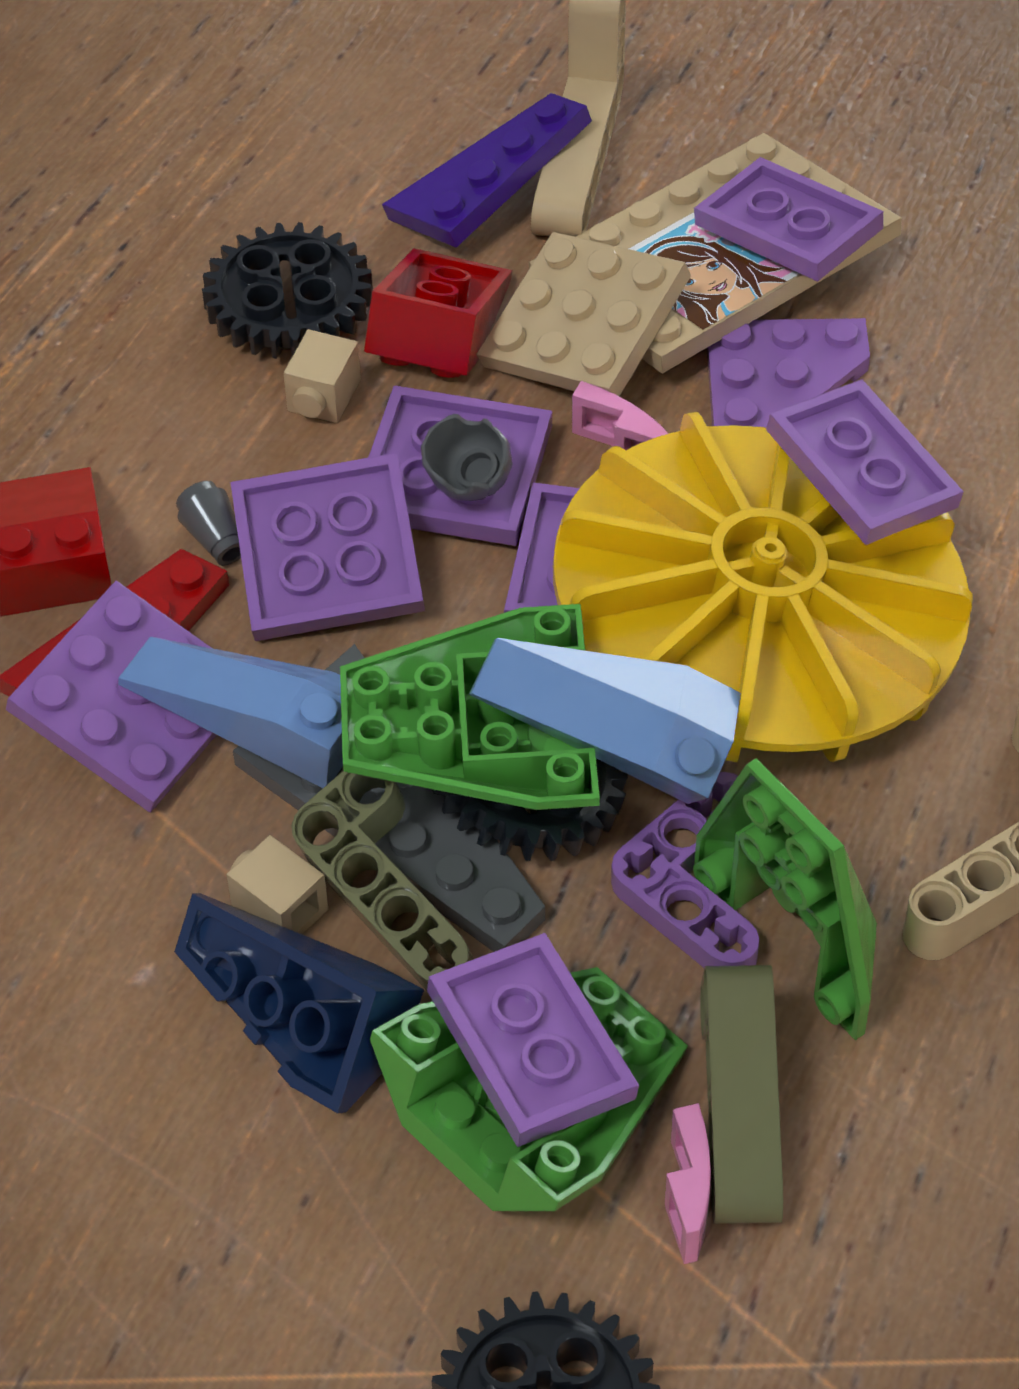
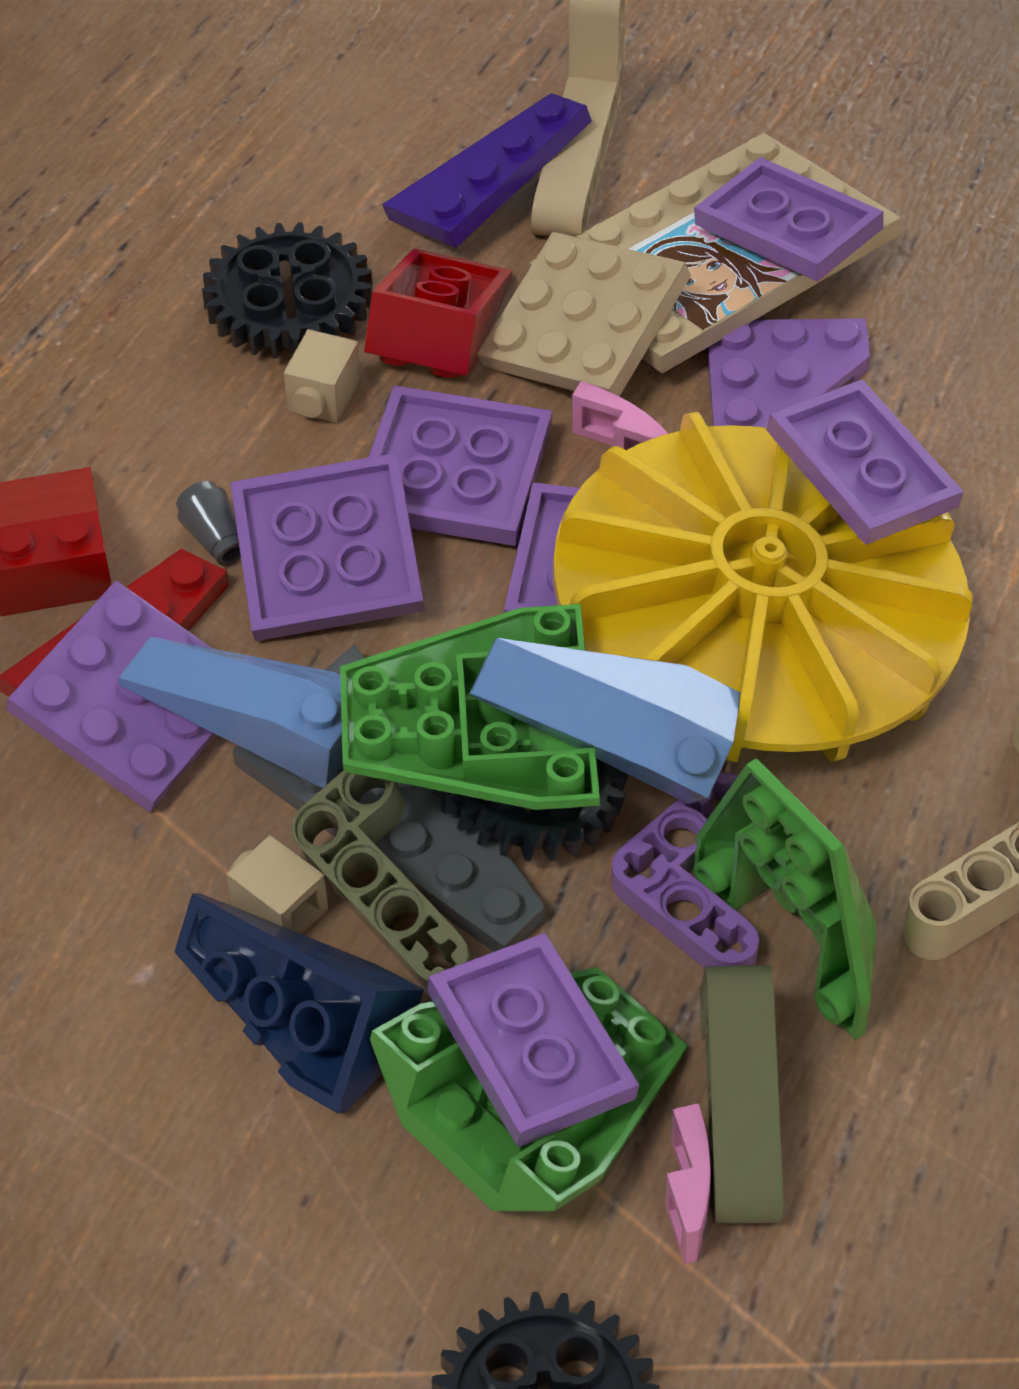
(466, 458): dark grey hair -> none

